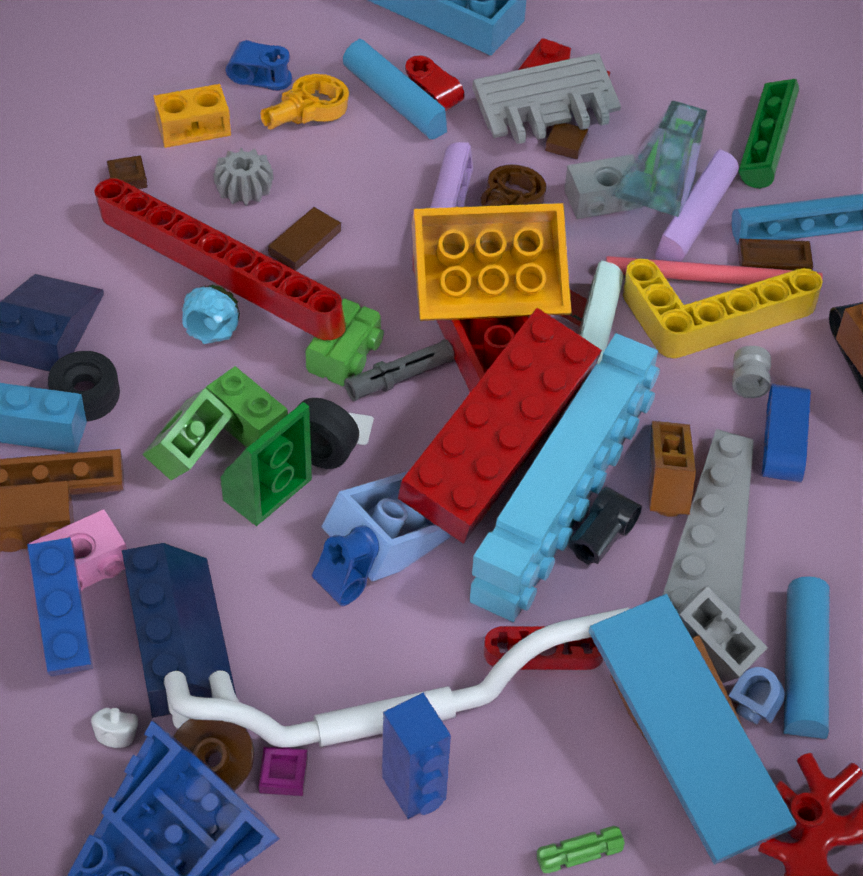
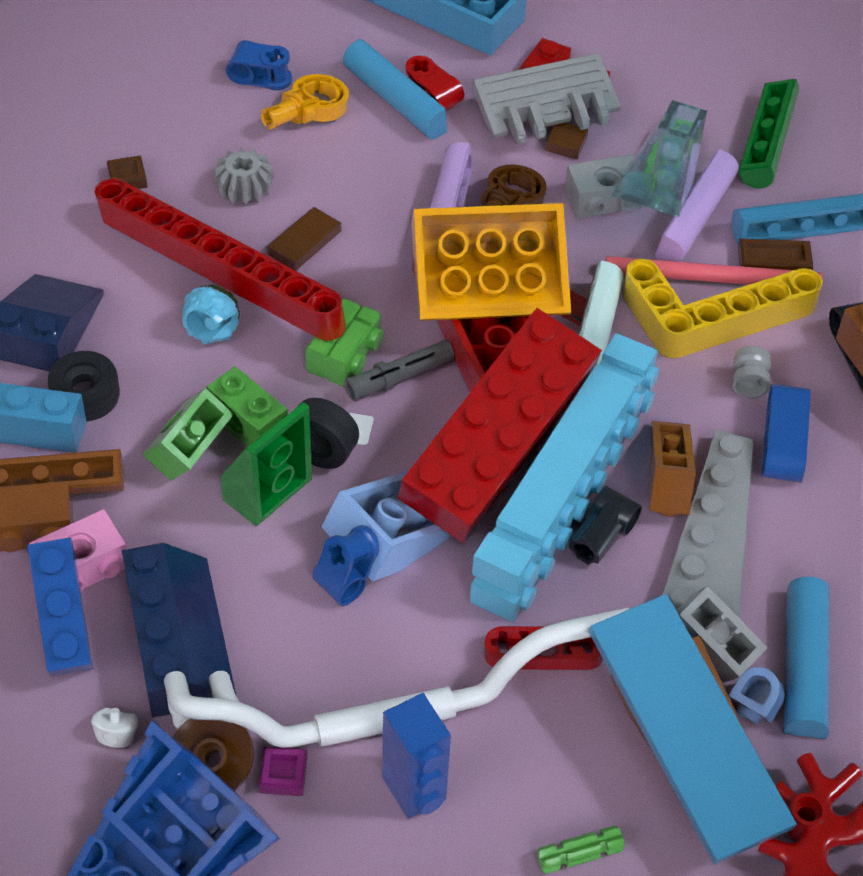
(192, 115): light orange brick -> none

